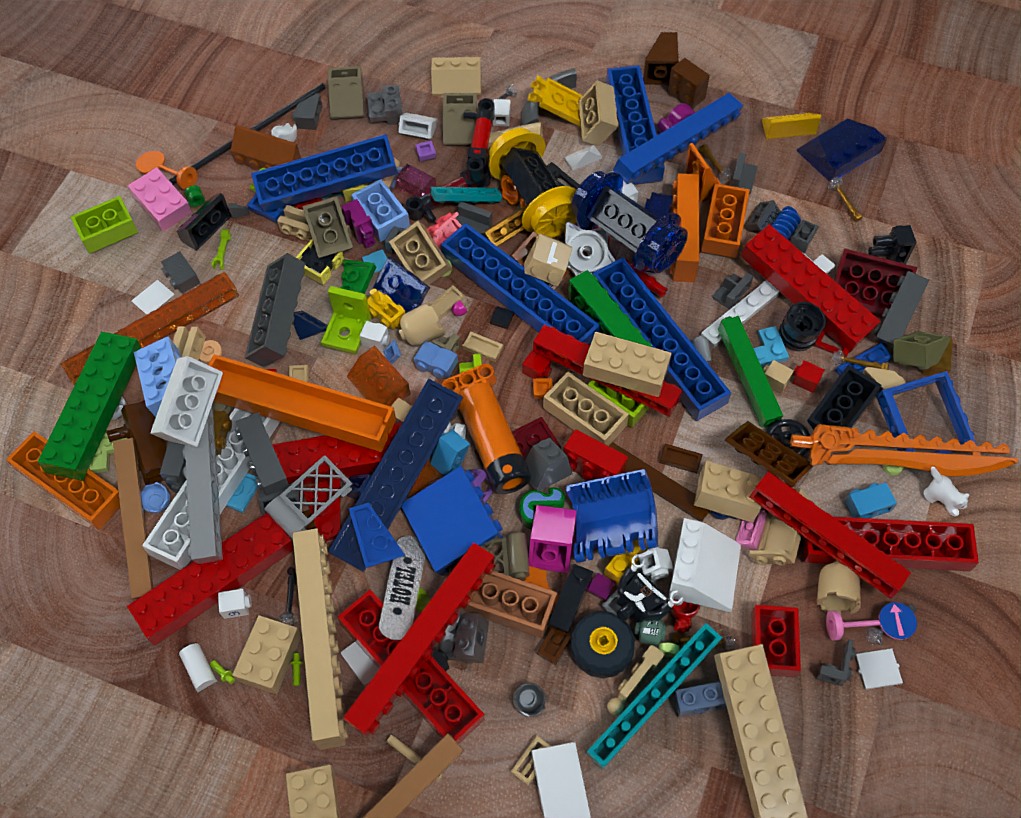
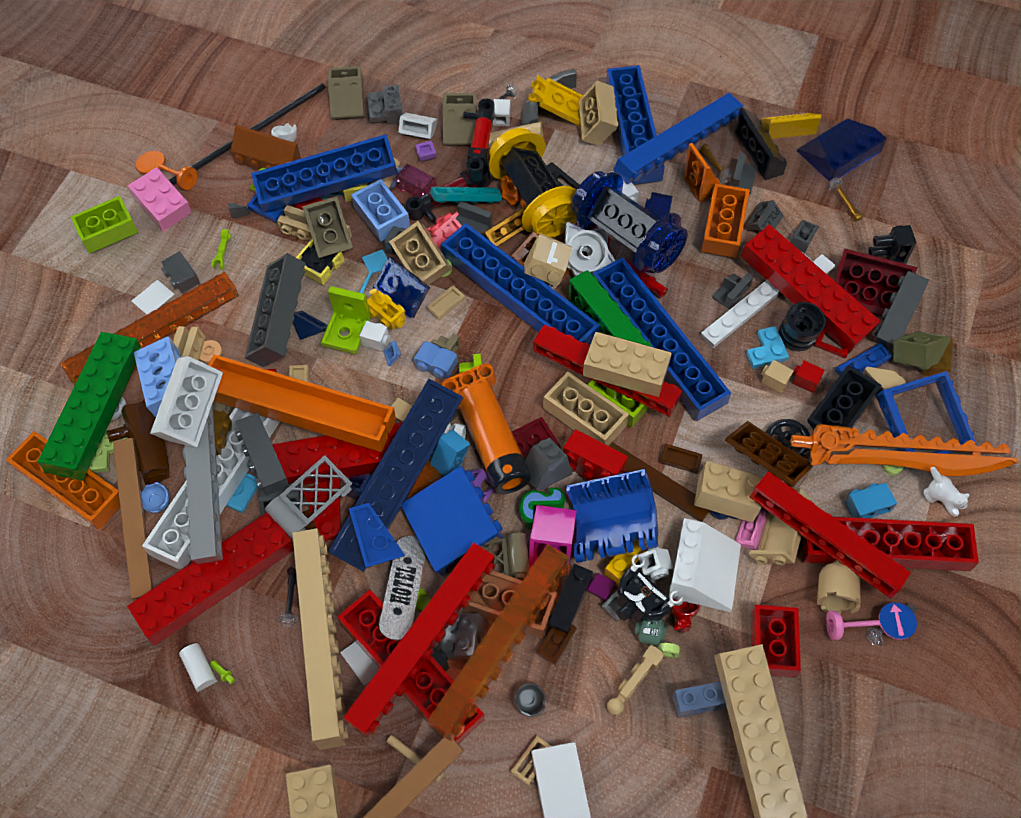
(173, 466): dark grey brick -> none
(194, 196): green wheel -> none
(204, 222): black slope -> none
(234, 603): white brick -> none
(267, 655): tan brick -> none
(296, 668): lime piece -> none
(308, 113): dark grey slope -> none
(357, 275): green wing -> none
(359, 222): magenta hips -> none
(378, 378): clear orange slope -> none
(420, 325): tan cylinder -> none
(456, 75): tan slope -> none
(459, 309): dark pink hinge -> none
(481, 345): tan tile -> none
(498, 644): none -> clear orange brick
(502, 317): black tile -> none
(536, 366): red brick -> none
(541, 387): orange plate -> none
(583, 157): white slope -> none
(602, 645): black wheel -> none
(653, 696): teal brick -> none
(661, 59): reddish brown slope -> none
(675, 116): magenta animal -> none
(687, 207): orange brick -> none
(688, 83): reddish brown brick -> none
(703, 347): light grey cone -> none
(727, 642): piece -> none
(750, 371): green brick -> none
(759, 145): none -> black slope
(787, 221): blue piece -> none
(838, 677): dark grey bracket -> none
(839, 357): pearl gold piece -> none
(878, 669): white piece -> none

